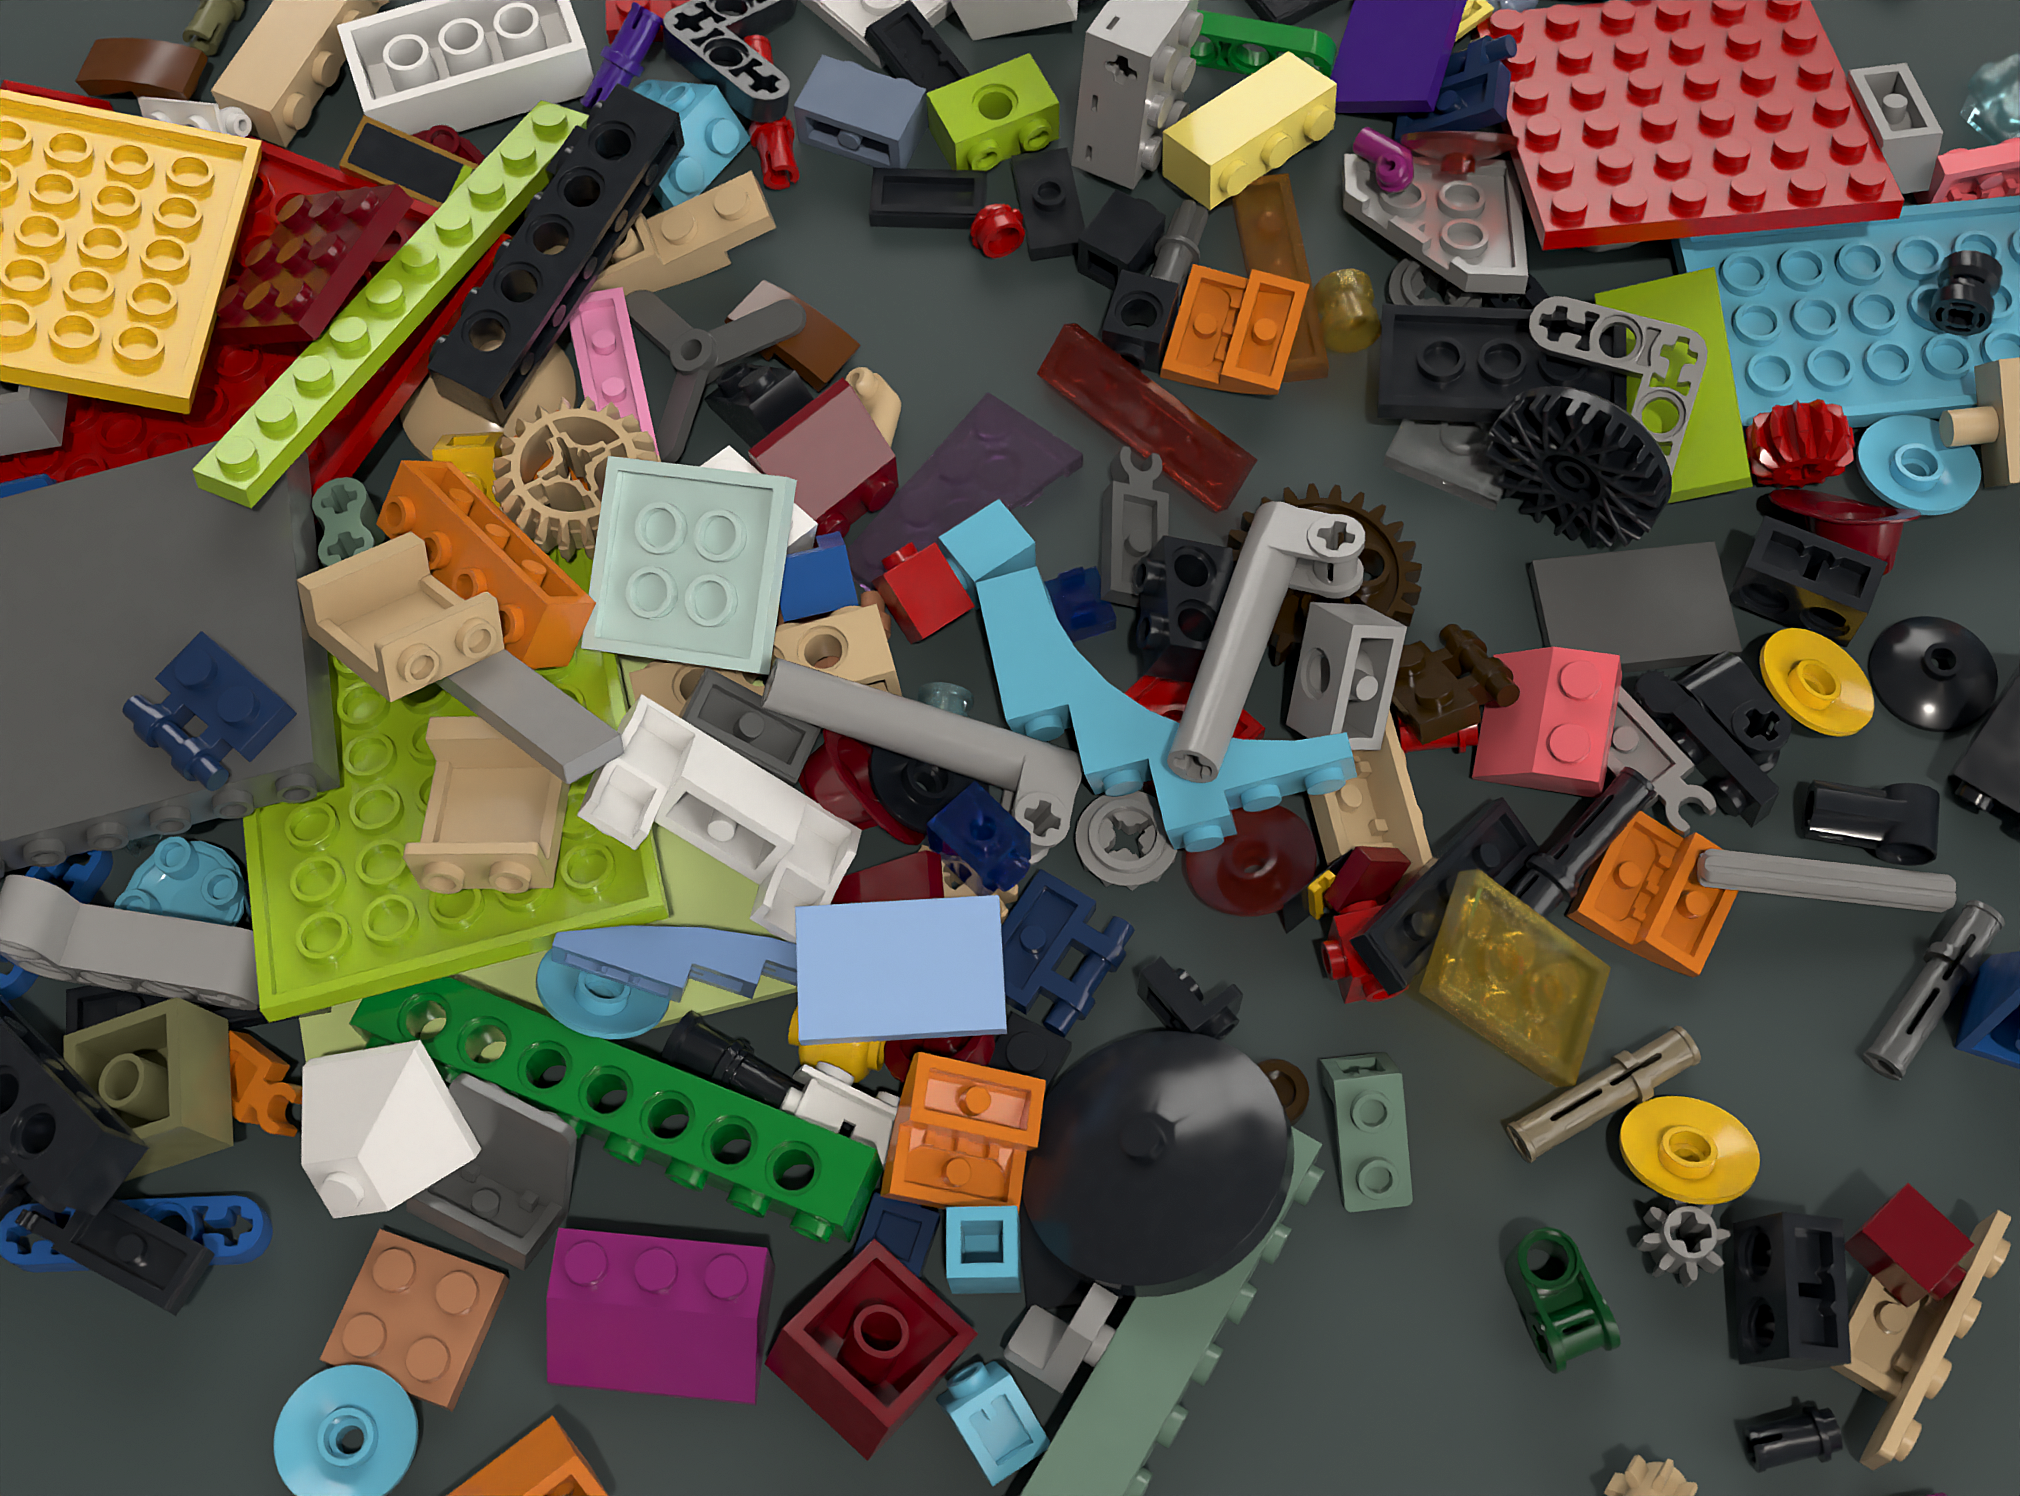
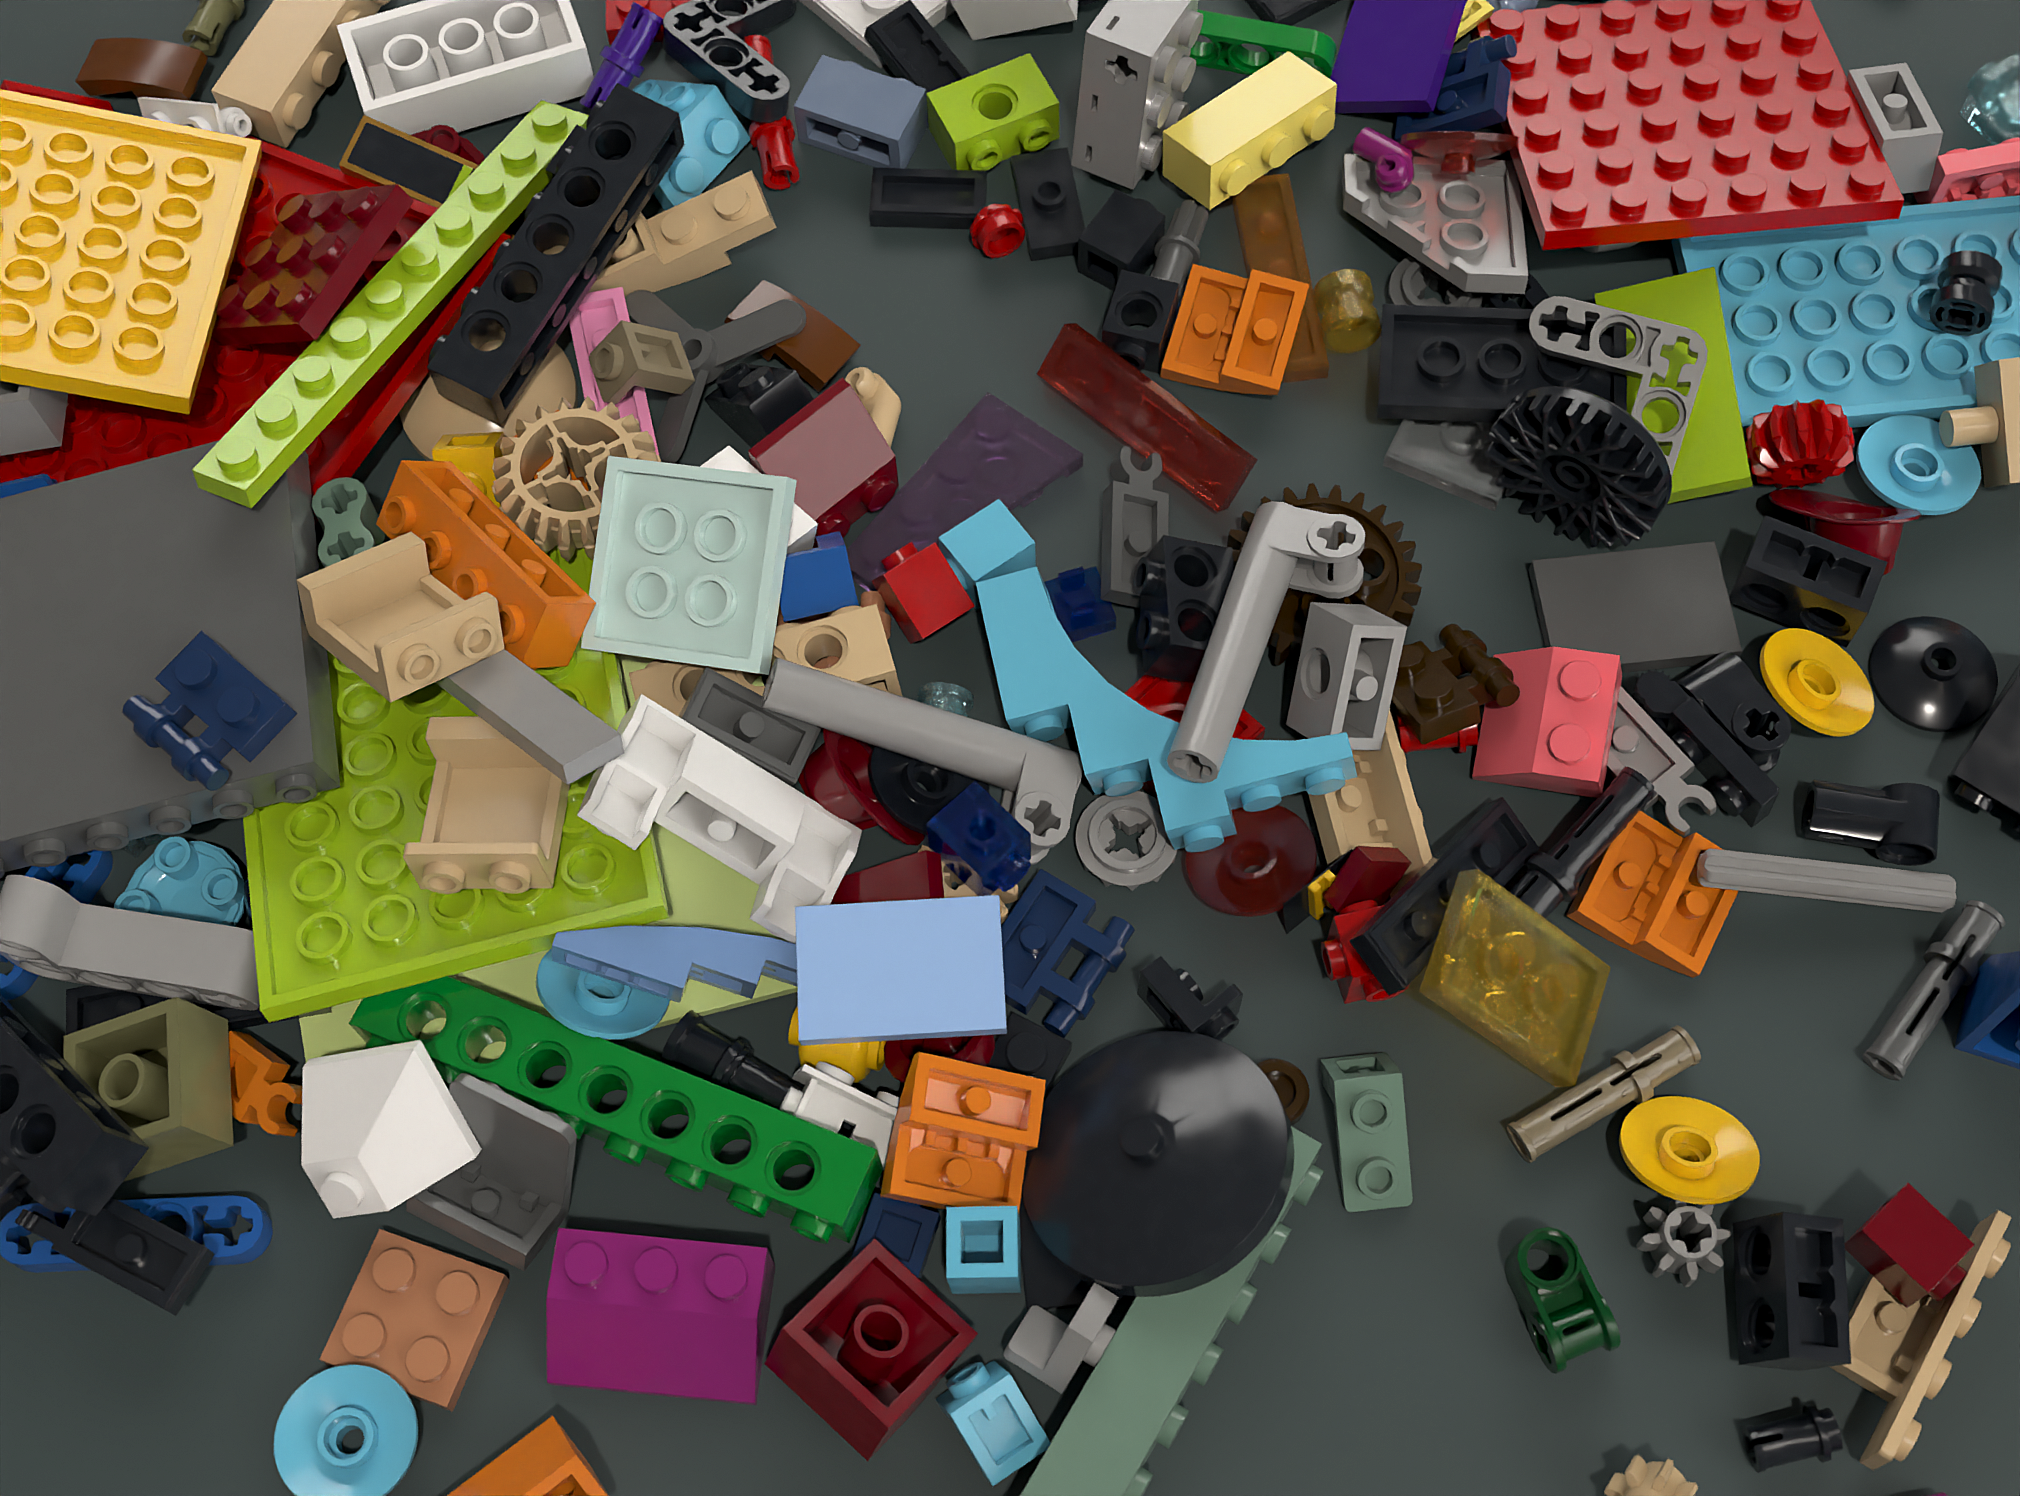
(641, 358): none -> dark tan bracket

